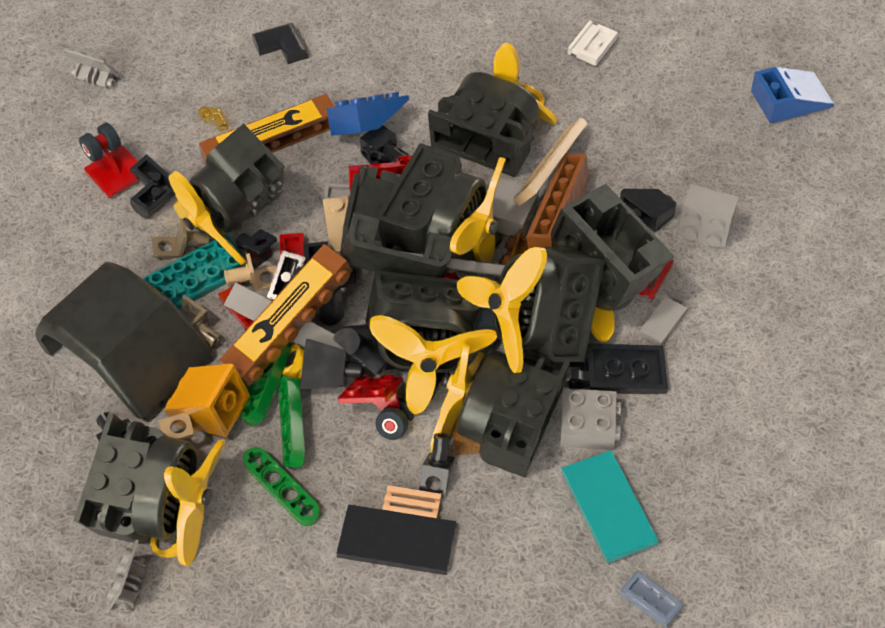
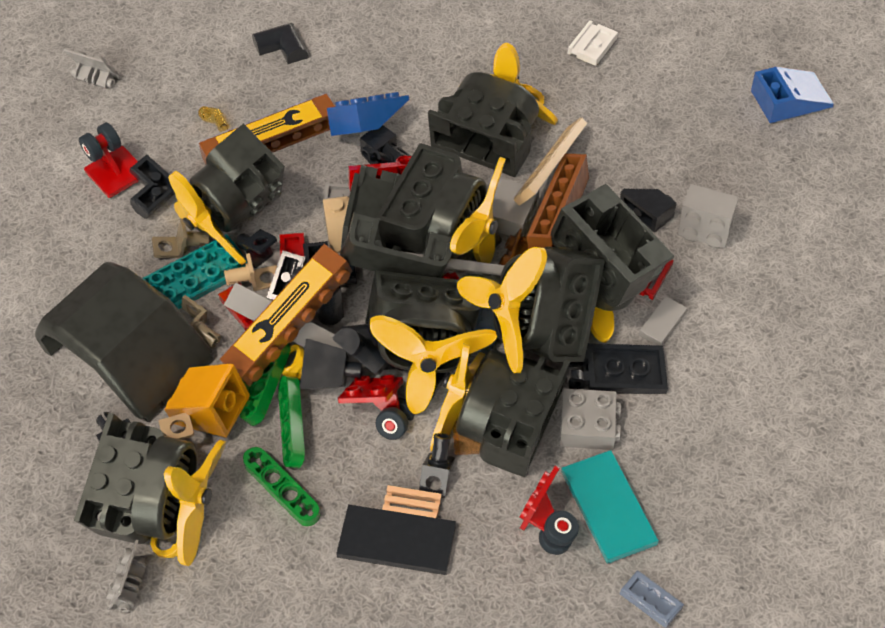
(556, 527): none -> plate

